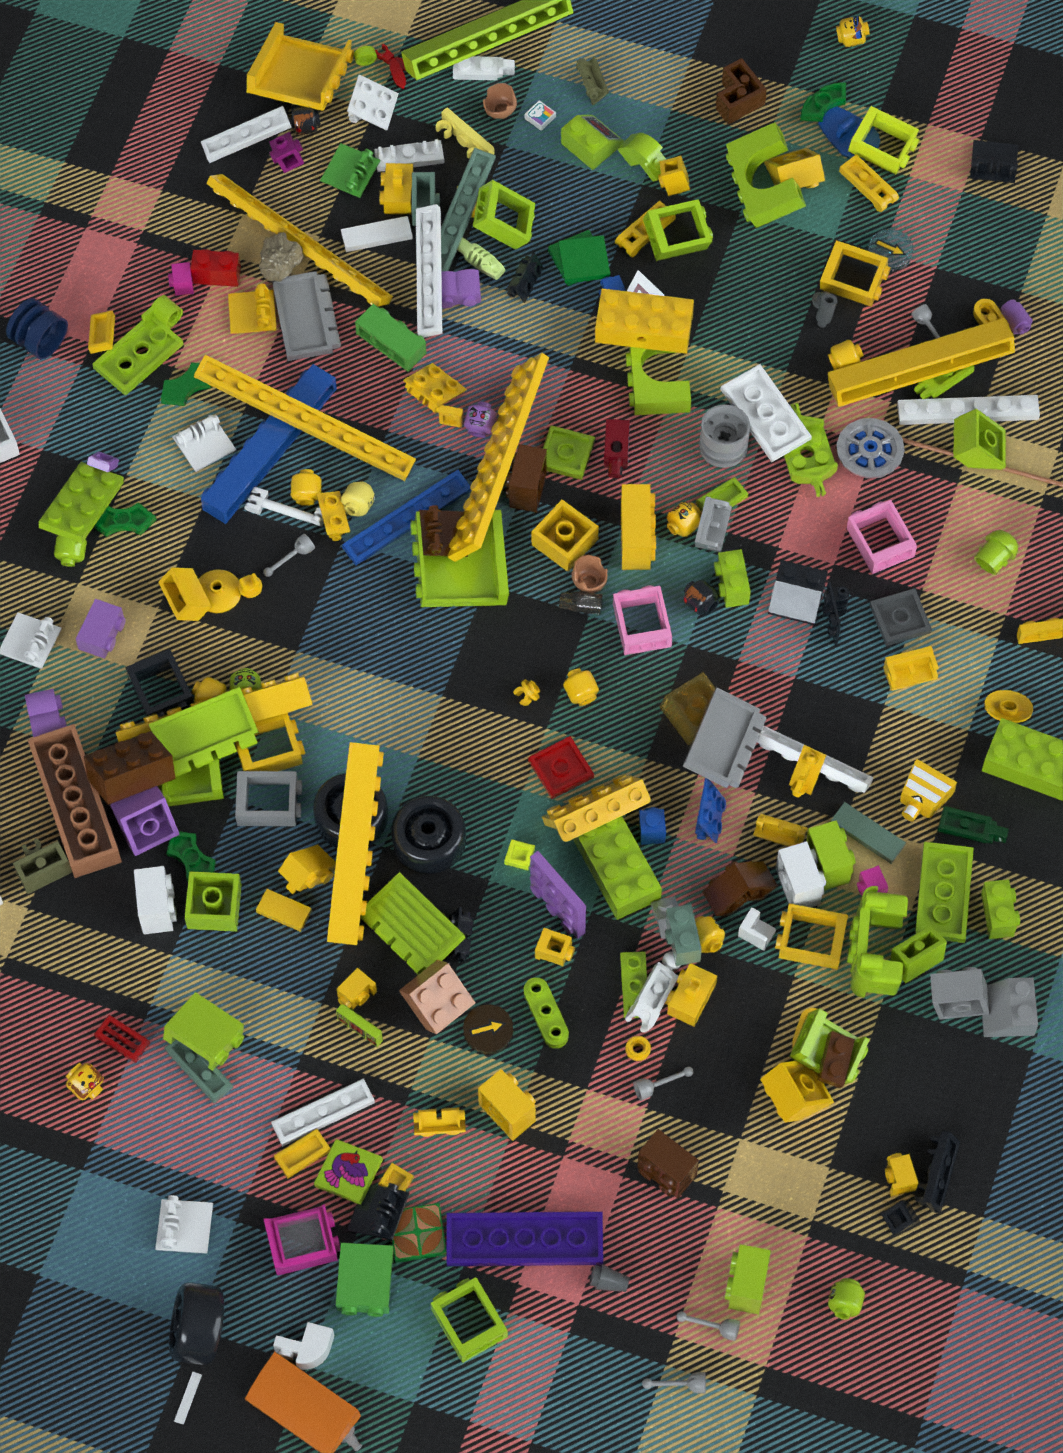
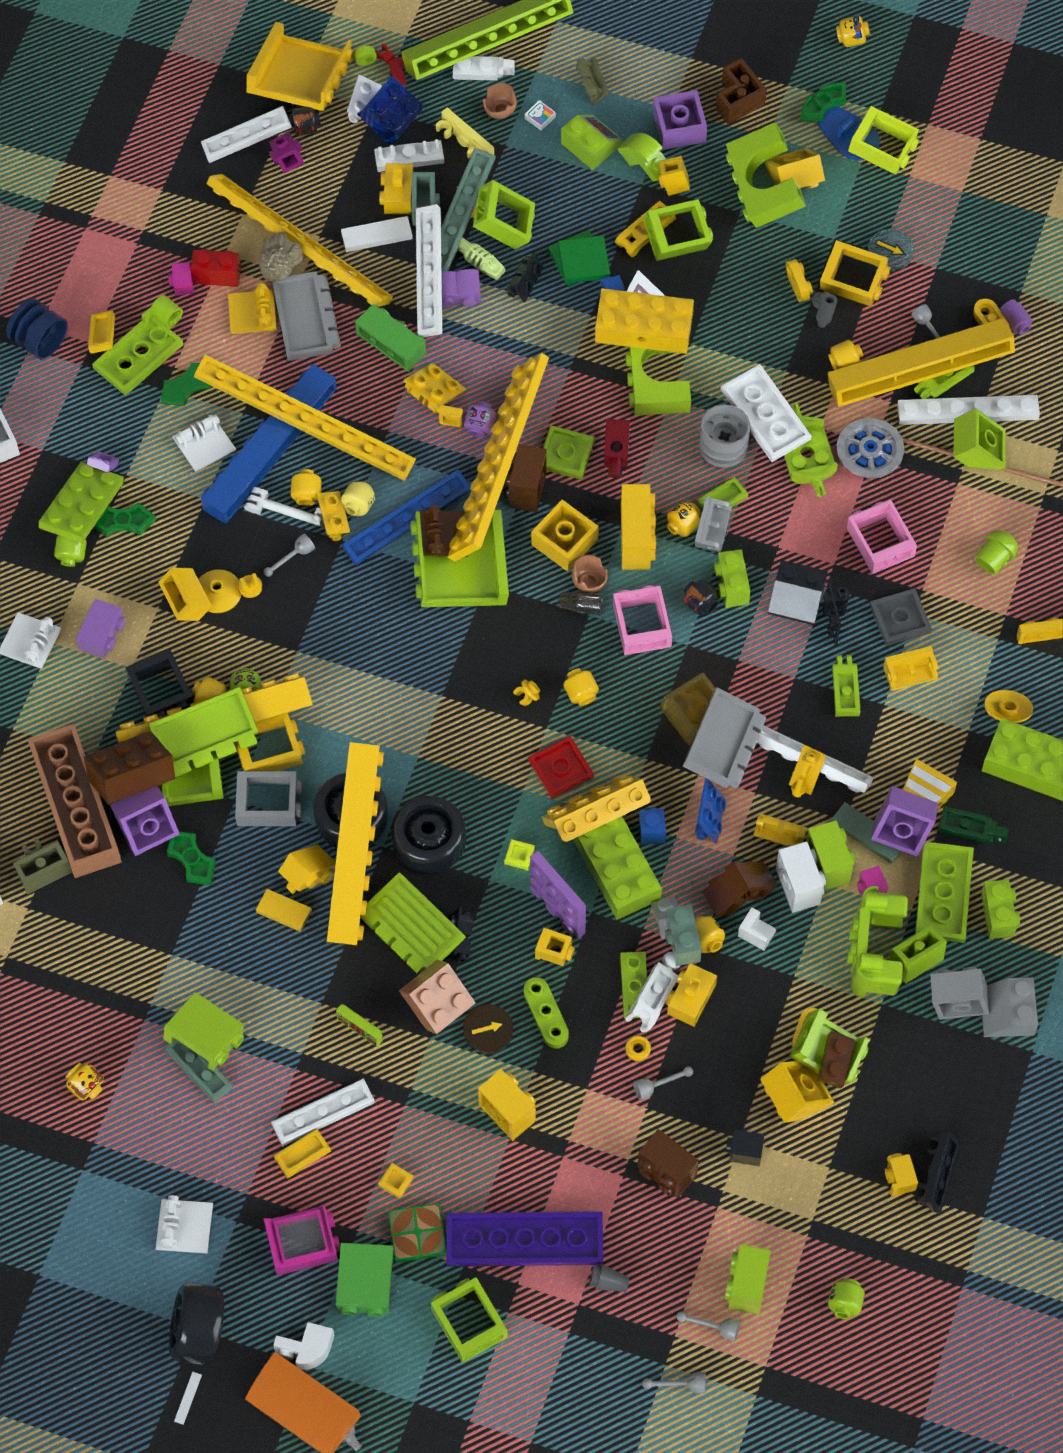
(44, 712): medium lavender brick -> none
(139, 1050): red tile -> none
(155, 900): white brick -> none
(213, 901): lime brick -> none
(348, 1171): lime tile -> none
(350, 170): bright green hinge -> none
(356, 989): yellow brick -> none
(379, 1212): black hinge -> none
(390, 110): none -> clear blue brick
(428, 1124): yellow hinge -> none
(679, 119): none -> medium lavender brick
(745, 1147): none -> black brick
(796, 276): none -> yellow plate
(818, 917): yellow window -> none
(846, 687): none -> lime hinge
(868, 183): yellow plate -> none
(900, 1217): black slope -> none
(904, 821): none -> medium lavender brick
(994, 161): black hinge -> none

